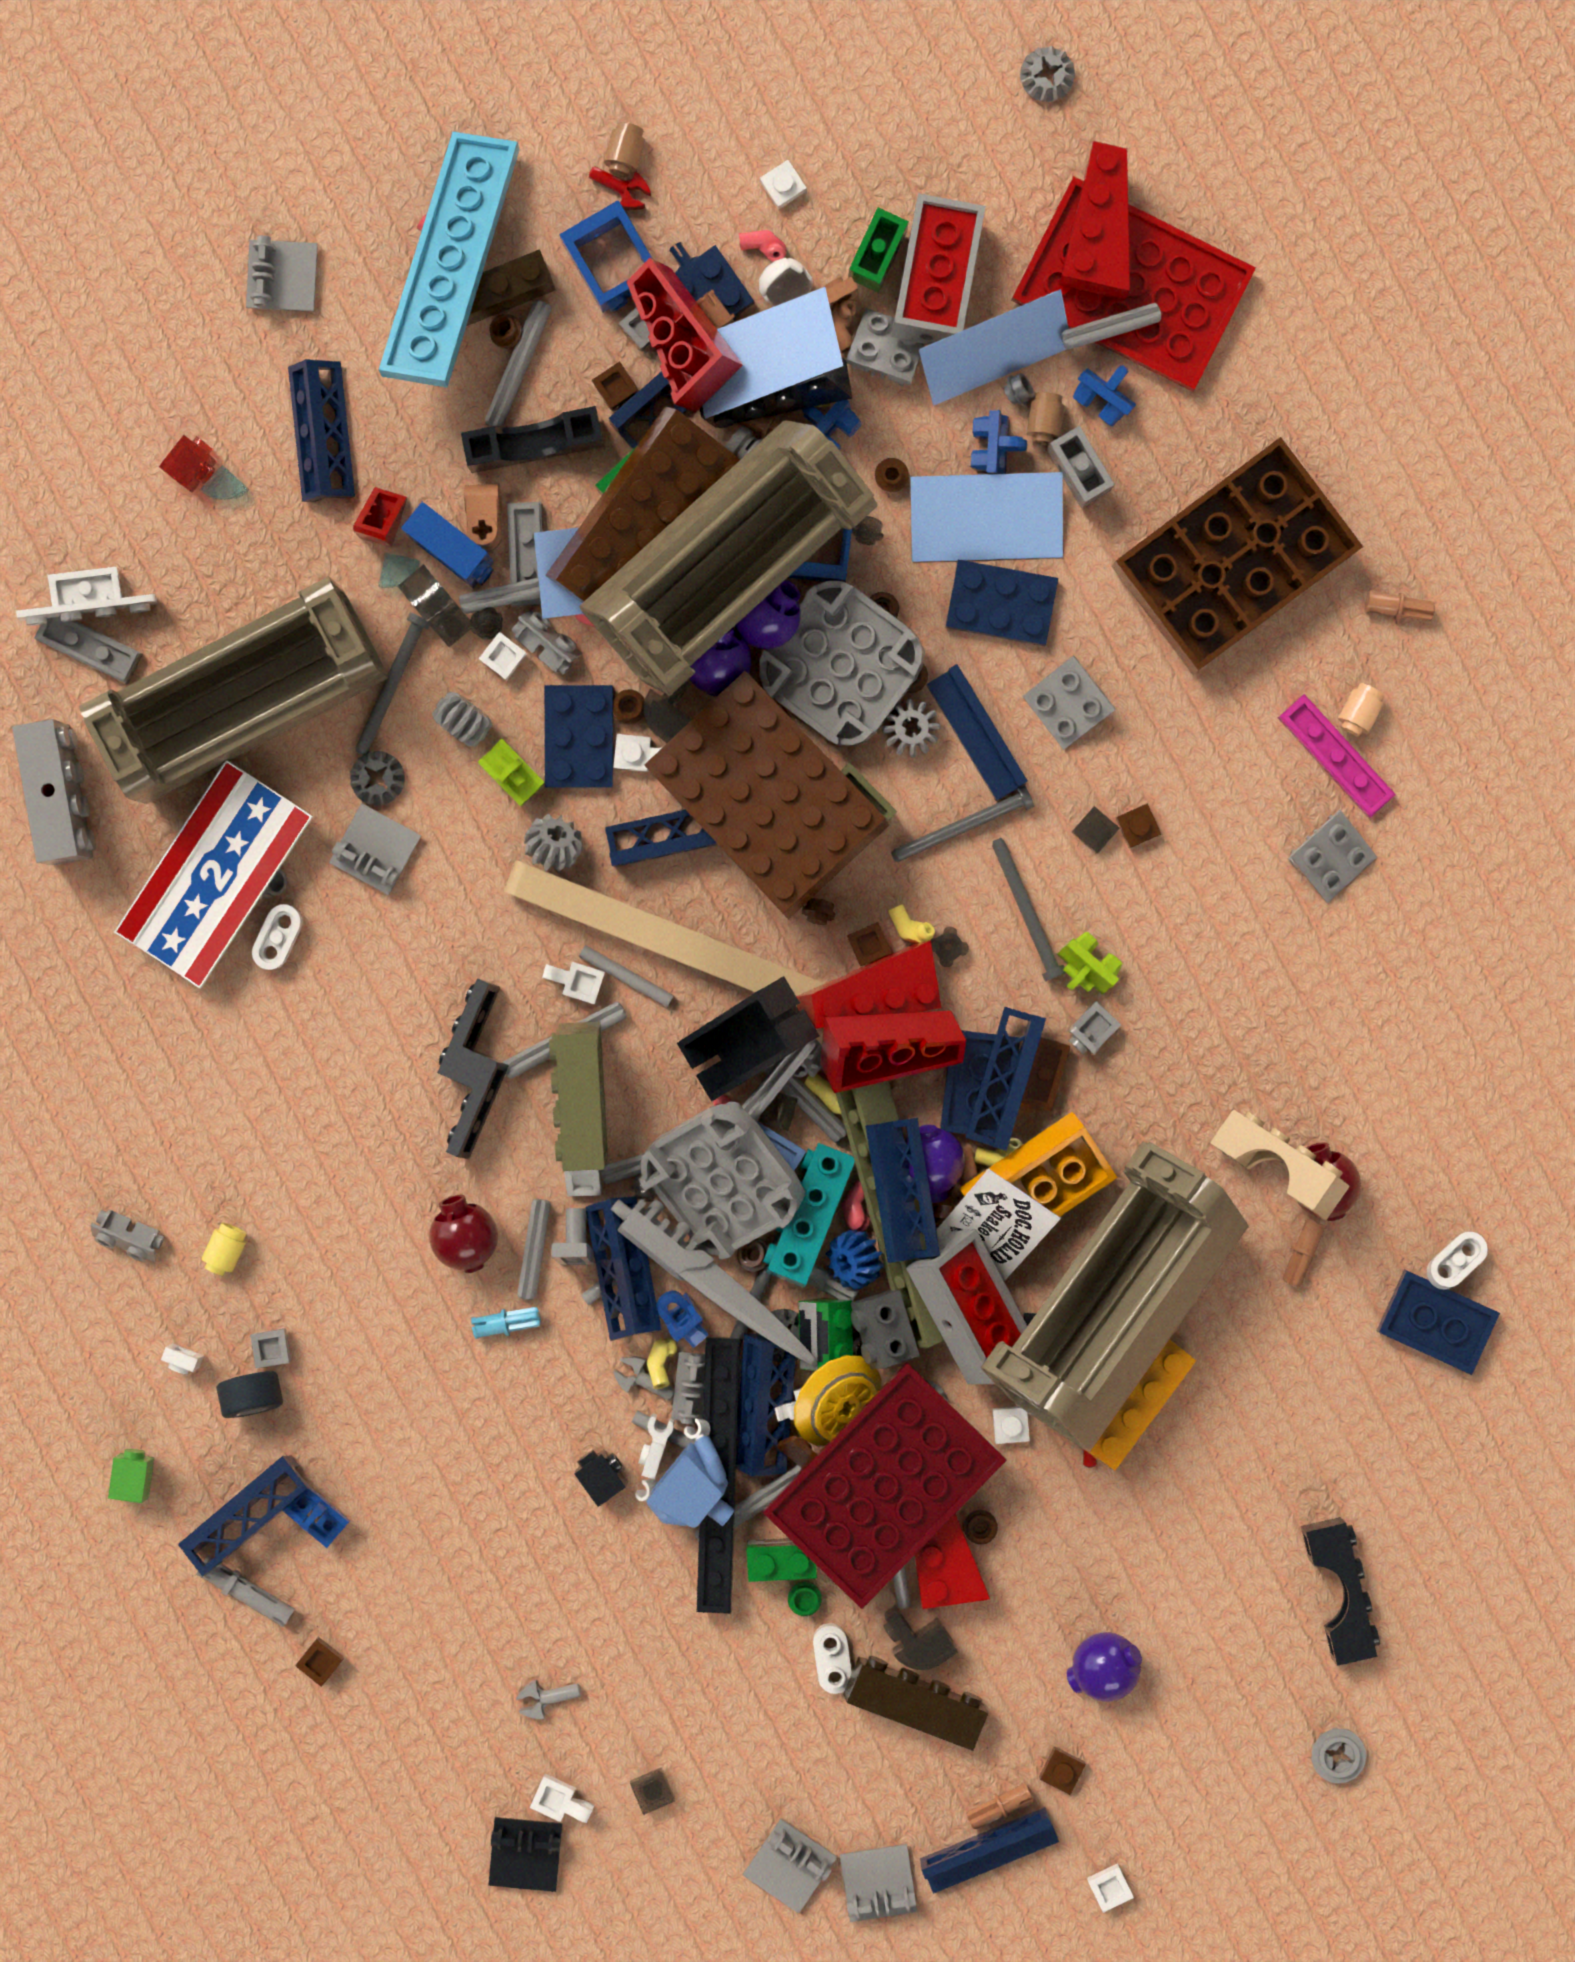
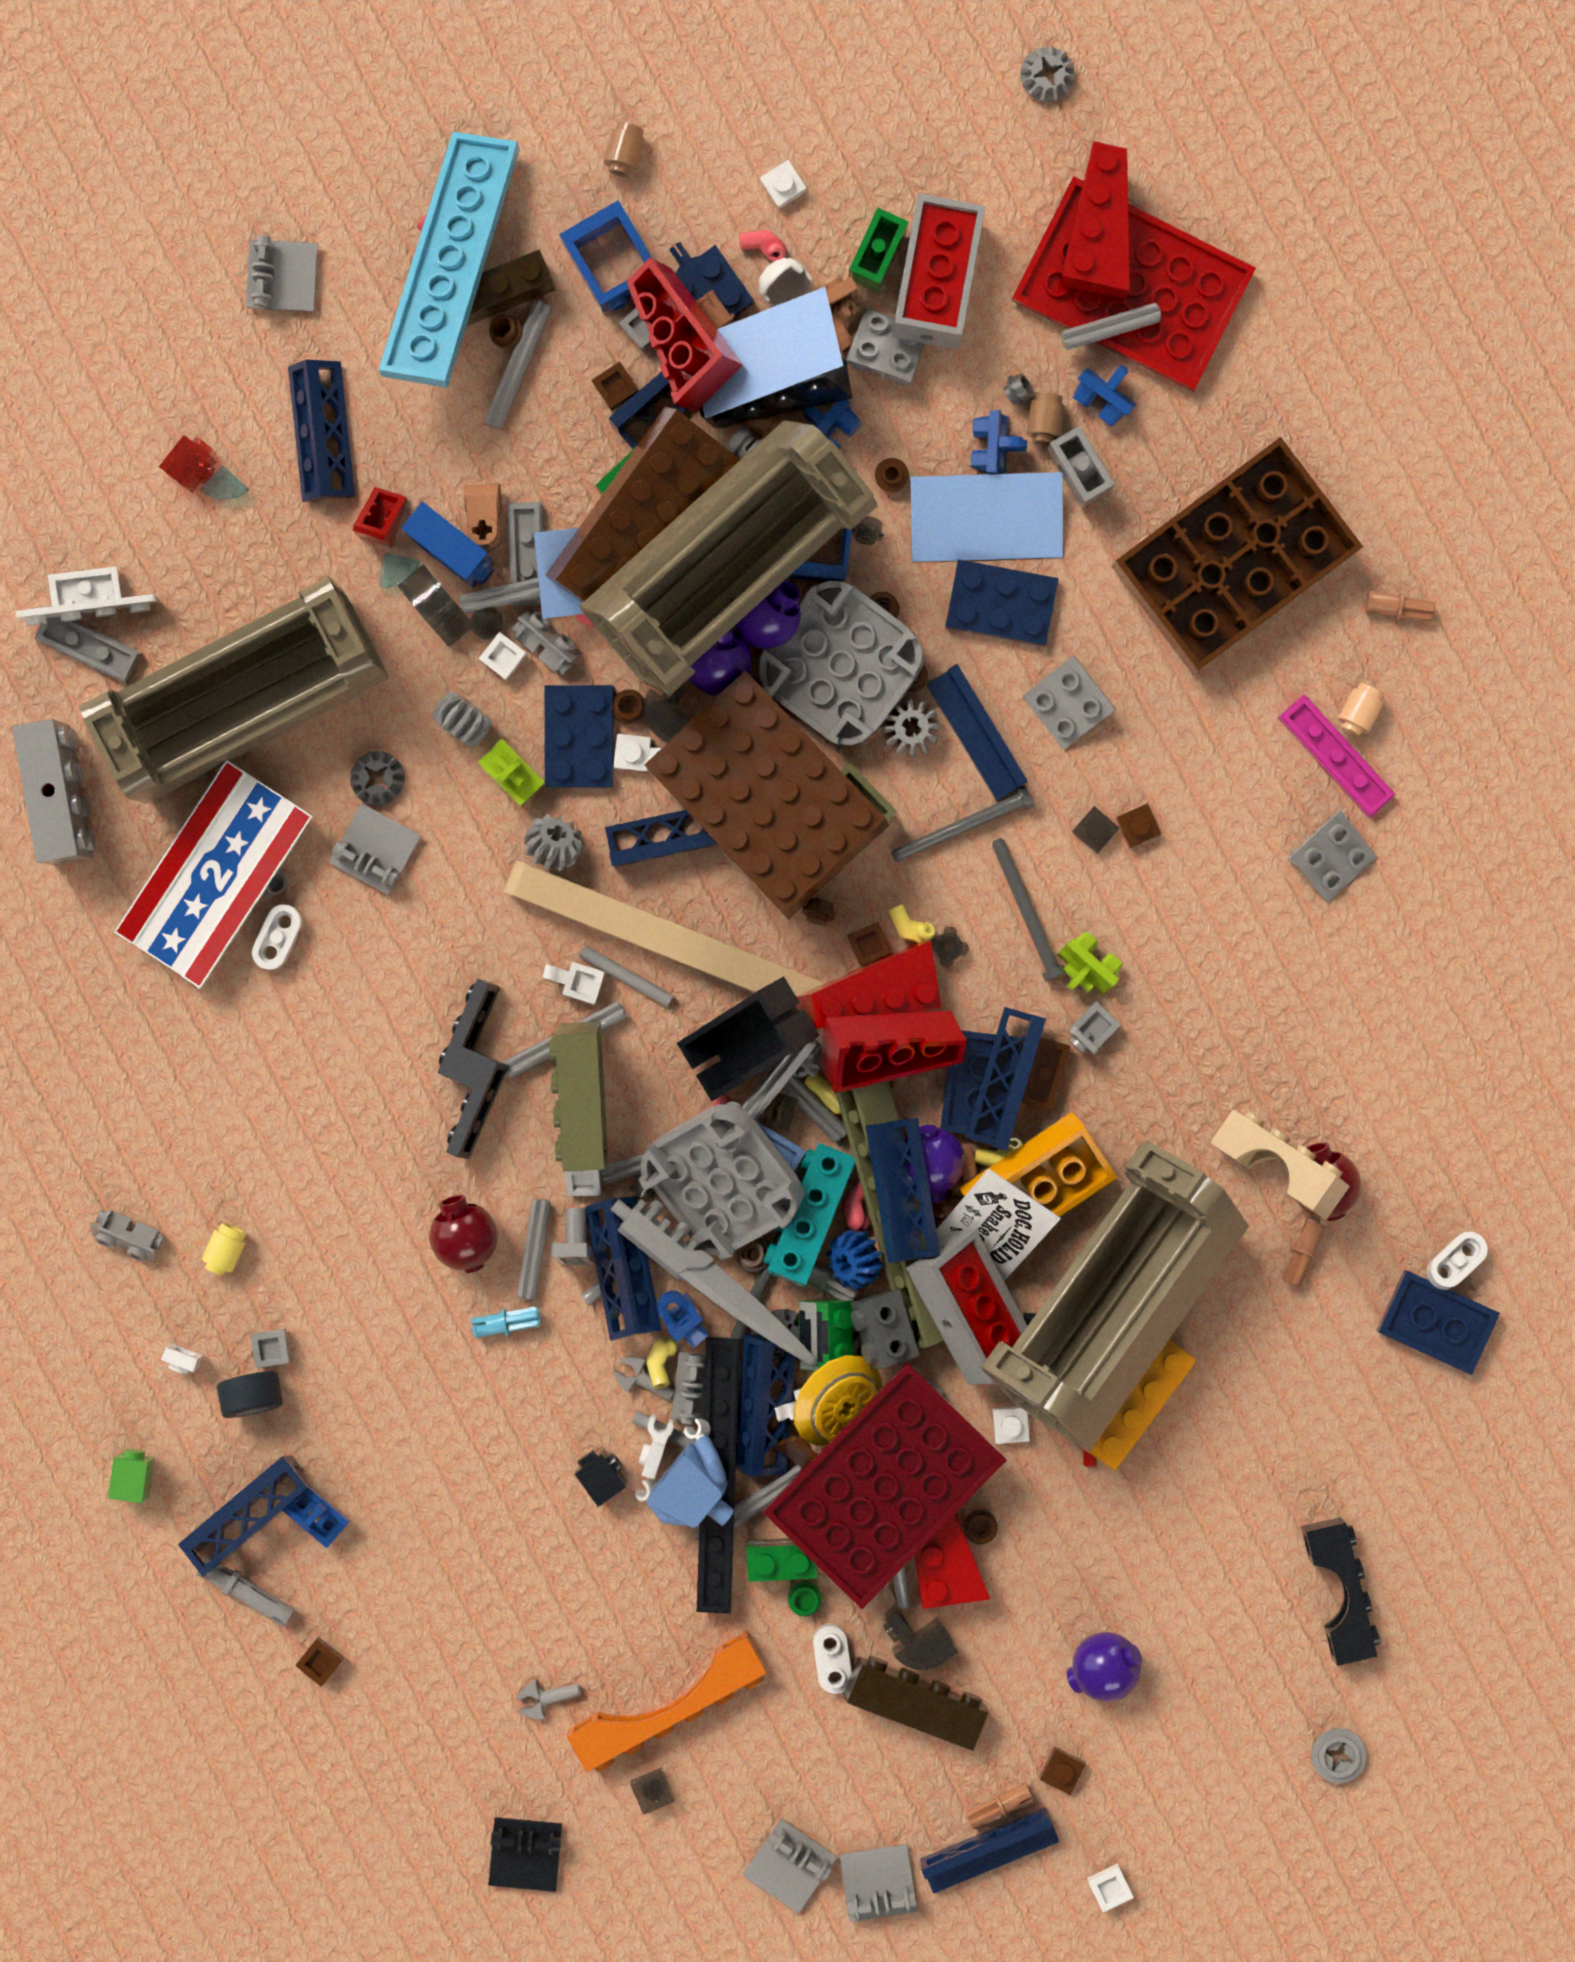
(391, 684): dark grey bar -> none
(509, 446): black arch -> none
(556, 1799): white plate -> none
(609, 1735): none -> orange arch
(622, 187): red bar -> none
(995, 347): light blue sticker -> none

